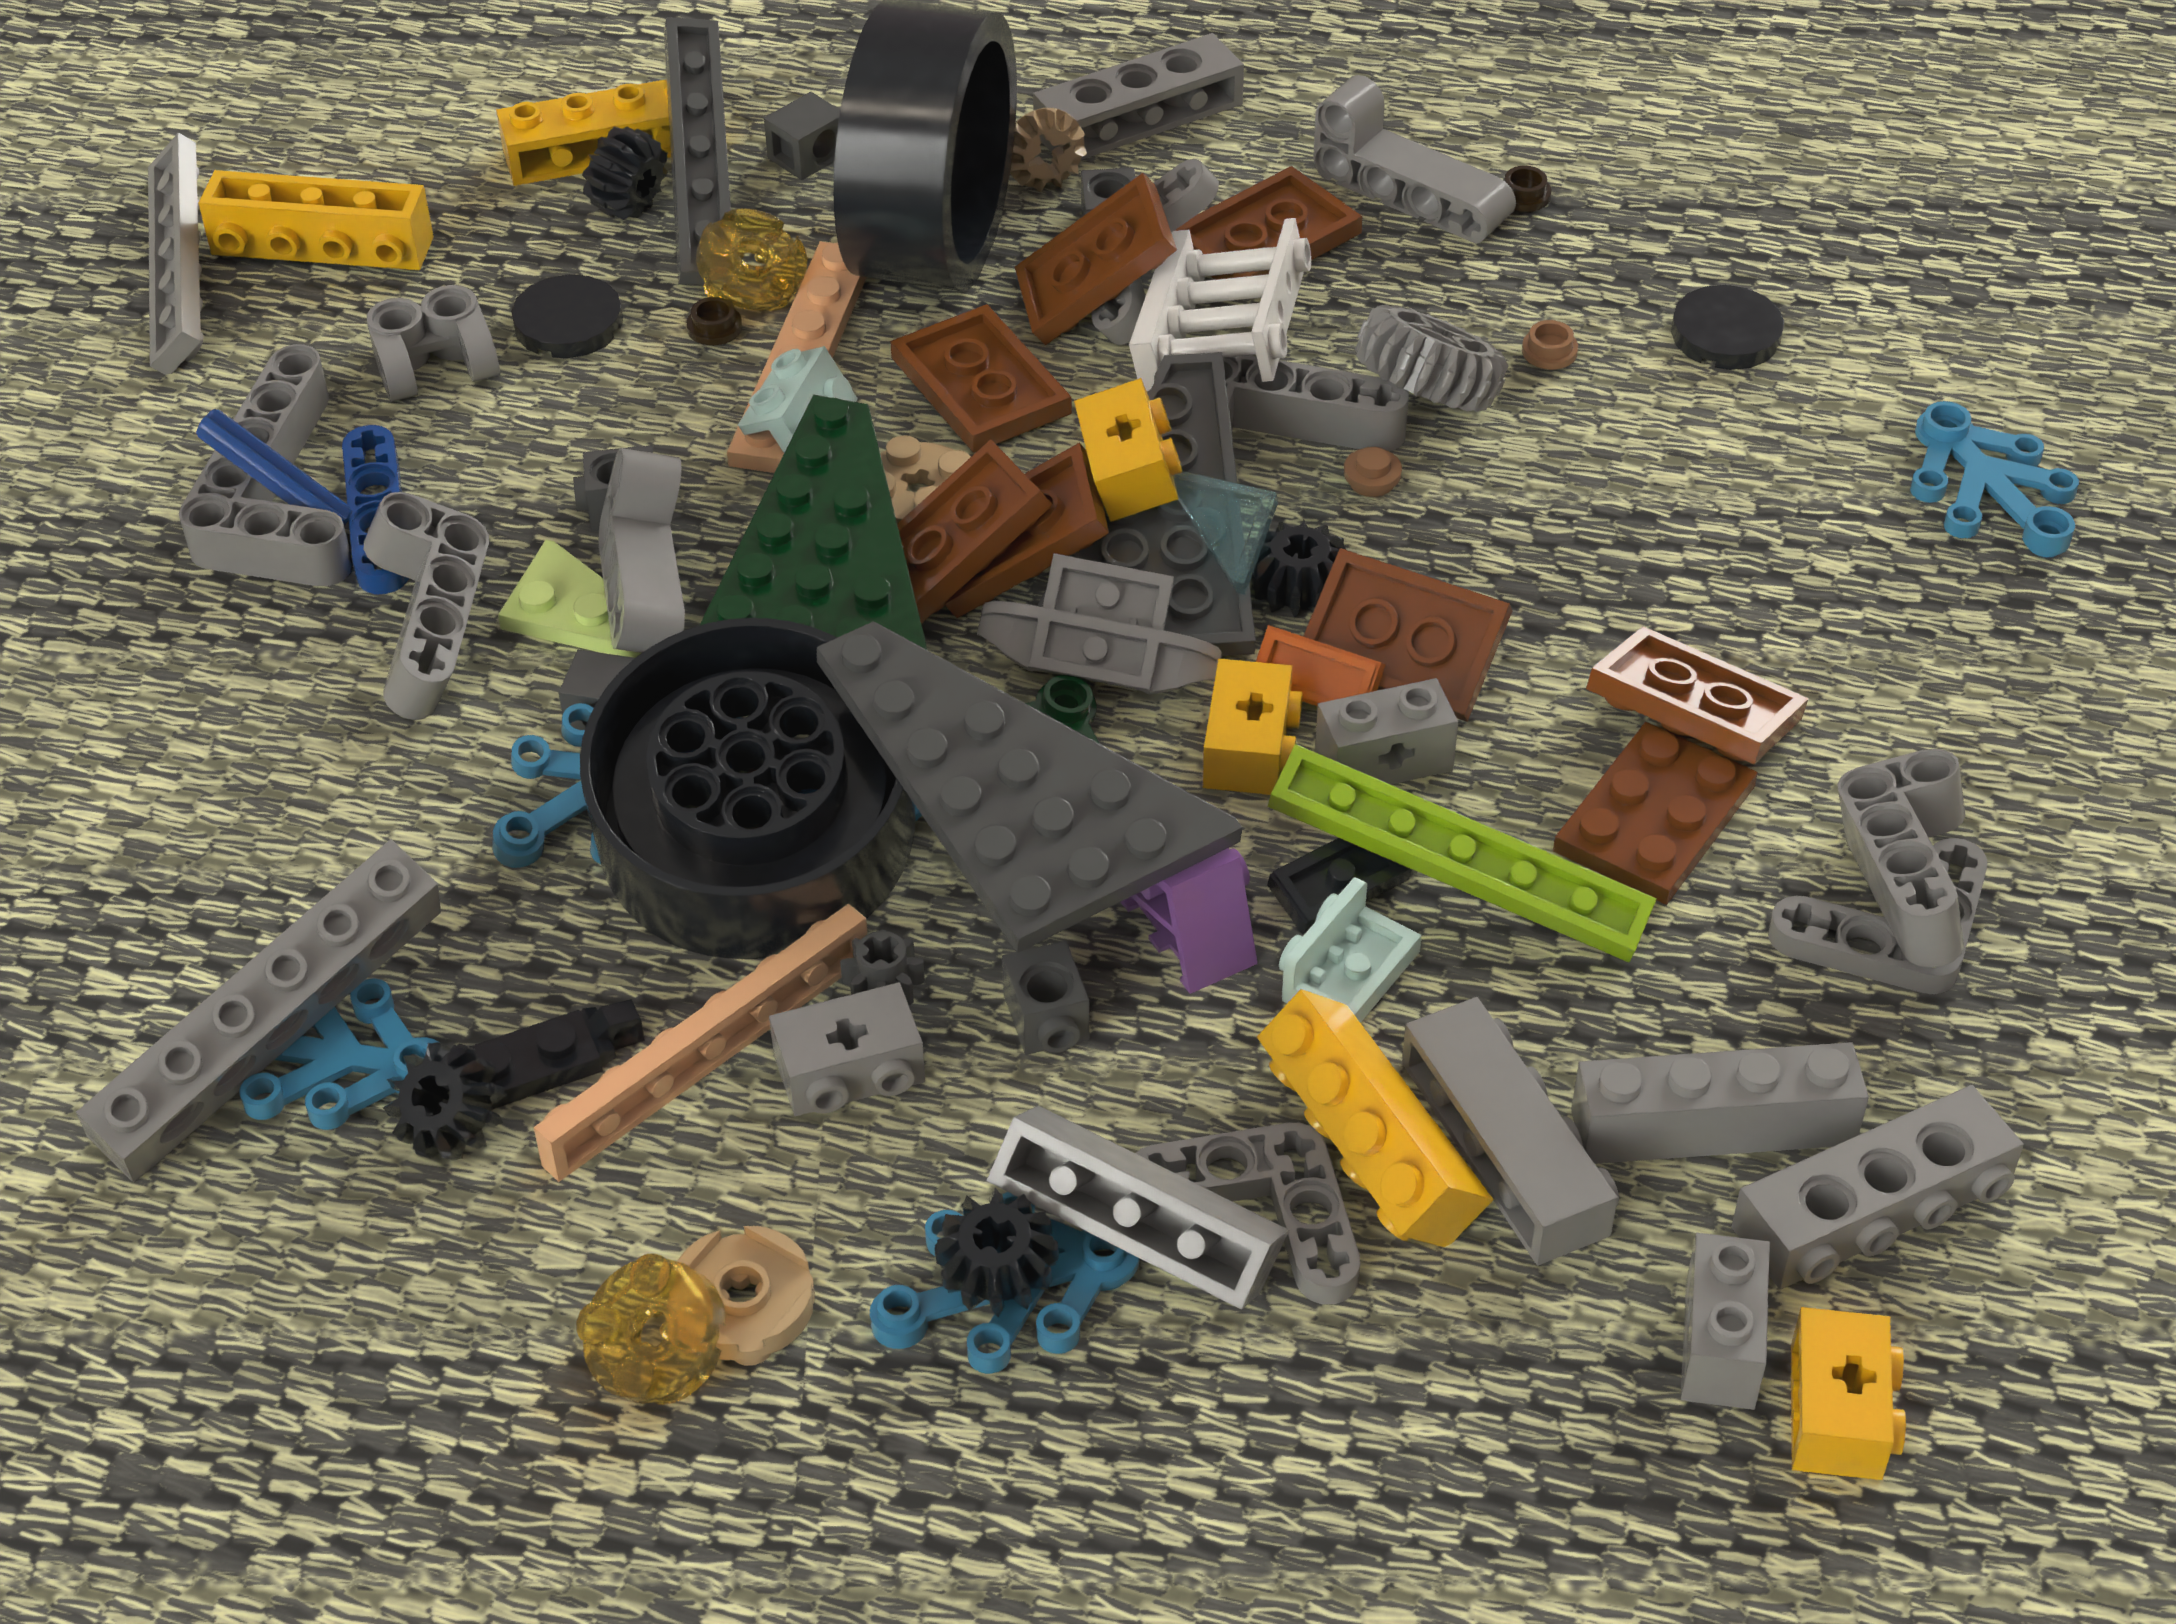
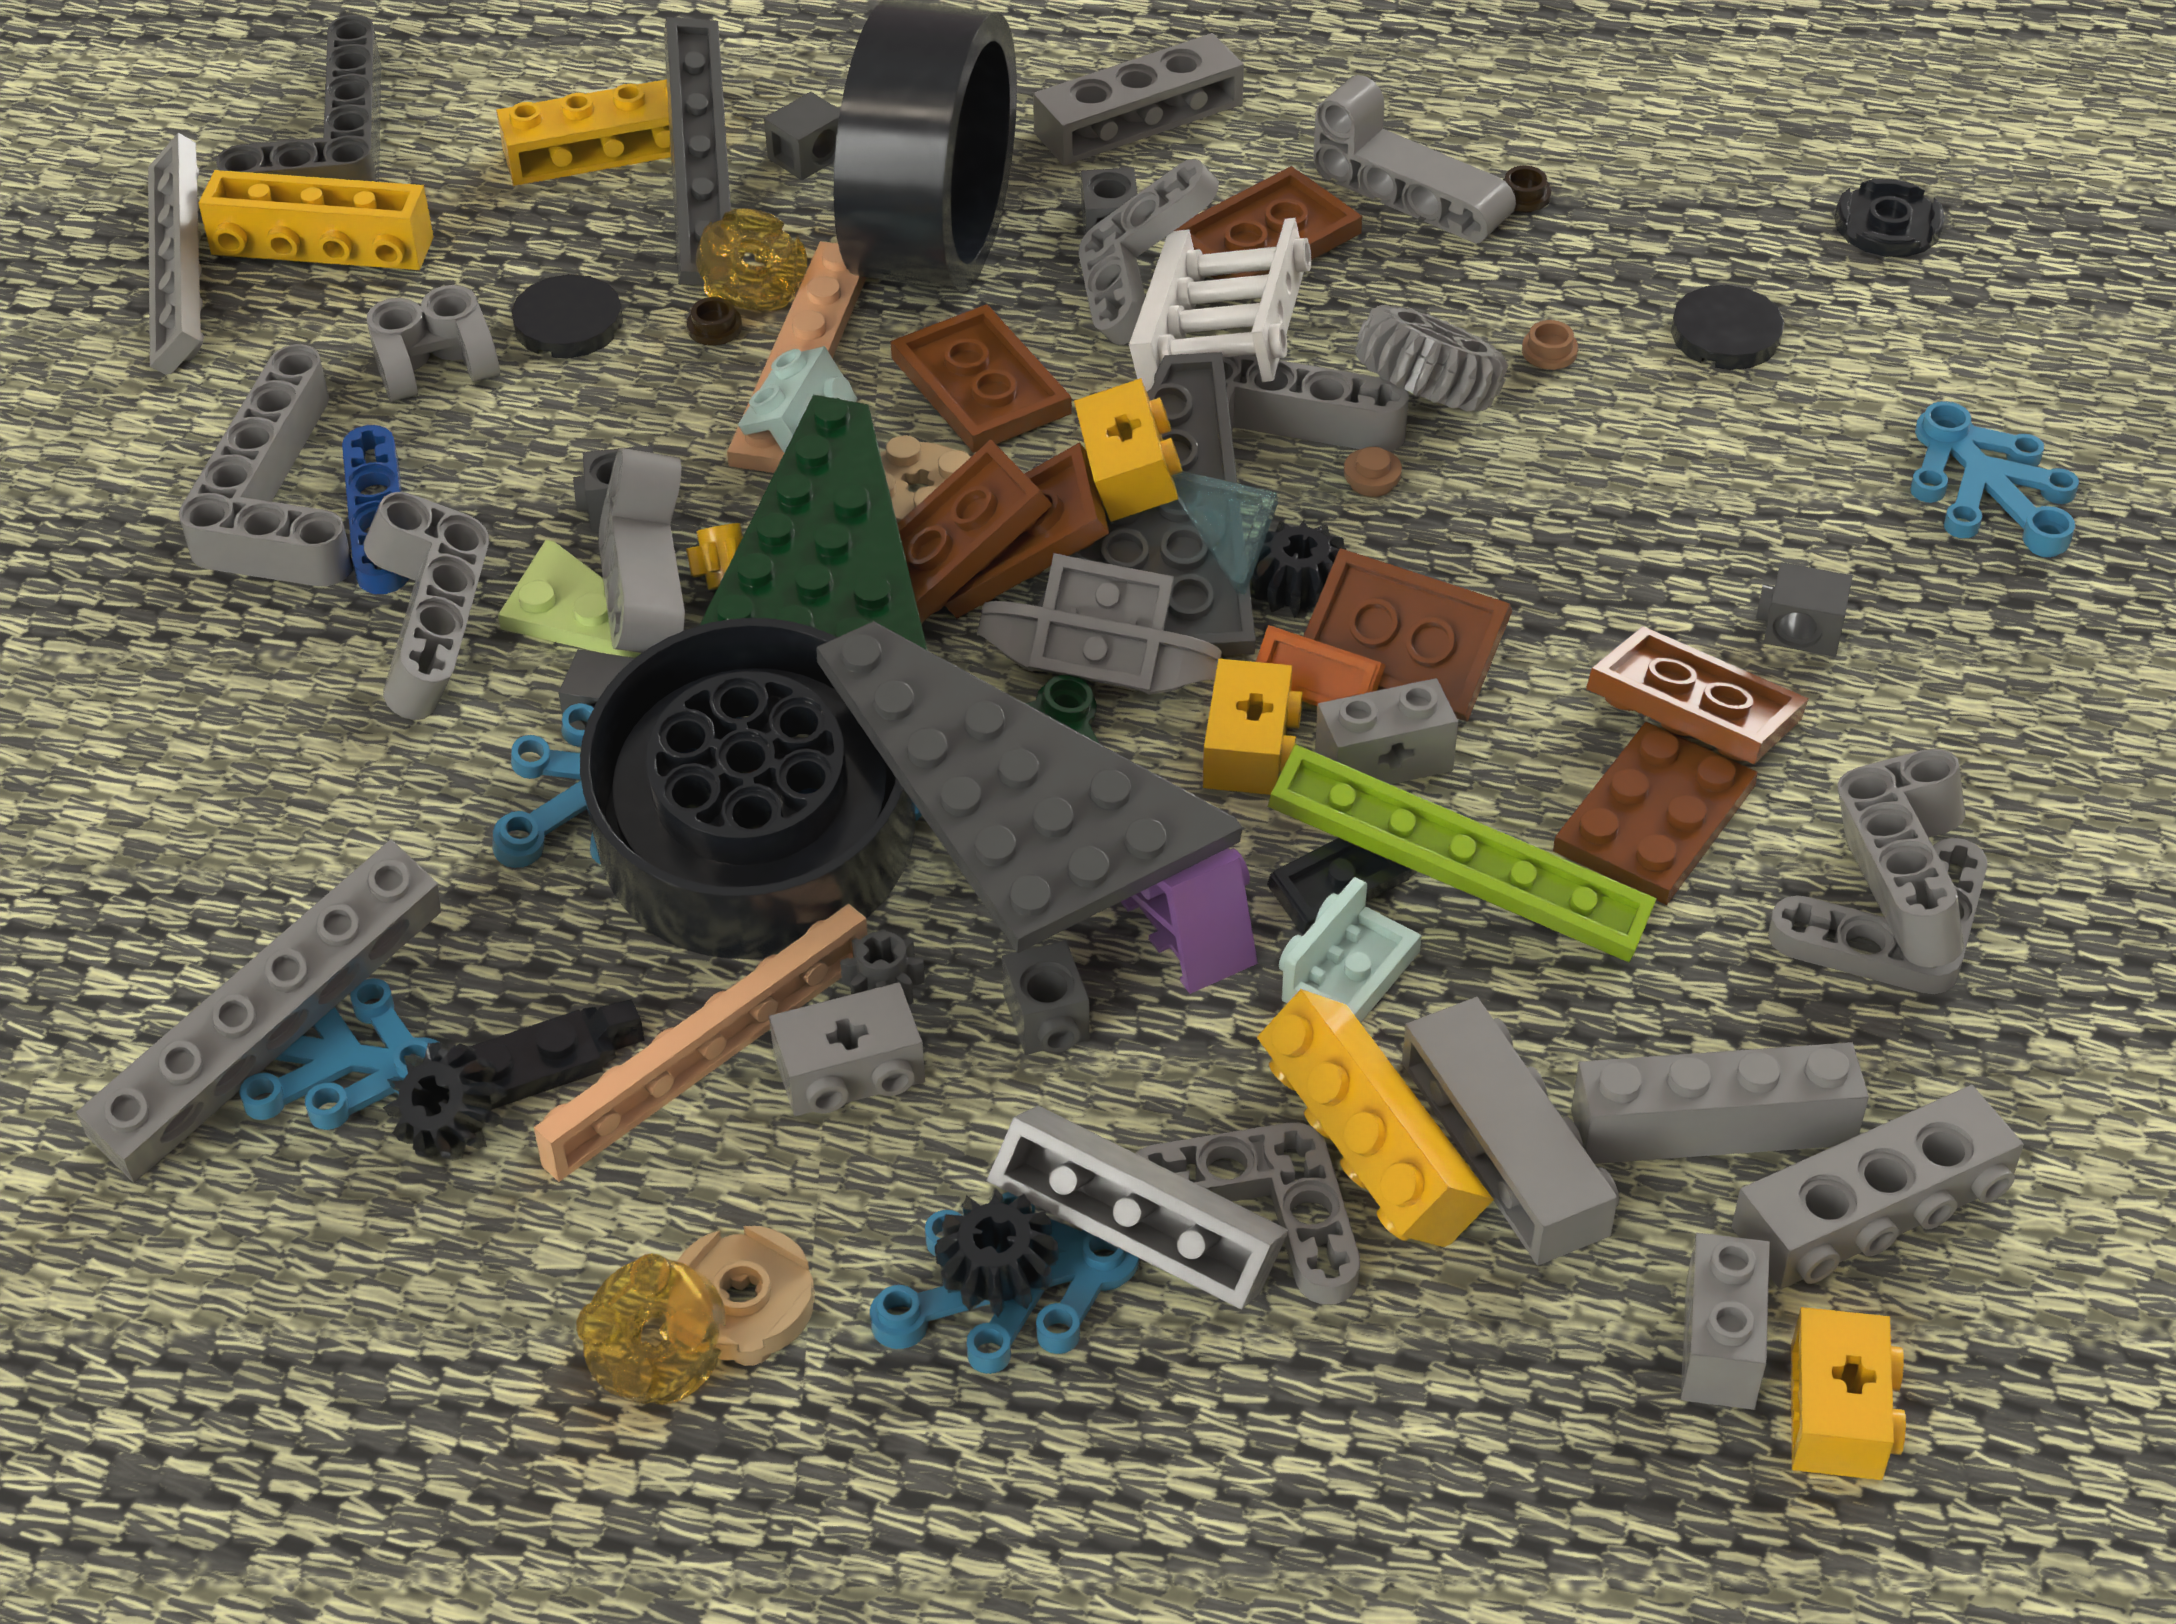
(267, 465): blue axle -> none
(350, 116): none -> dark grey beam
(625, 173): black gear -> none
(714, 552): none -> yellow gear
(1058, 129): tan gear -> none
(1095, 259): dark orange plate -> none
(1805, 609): none -> dark grey brick
(1888, 230): none -> black tile

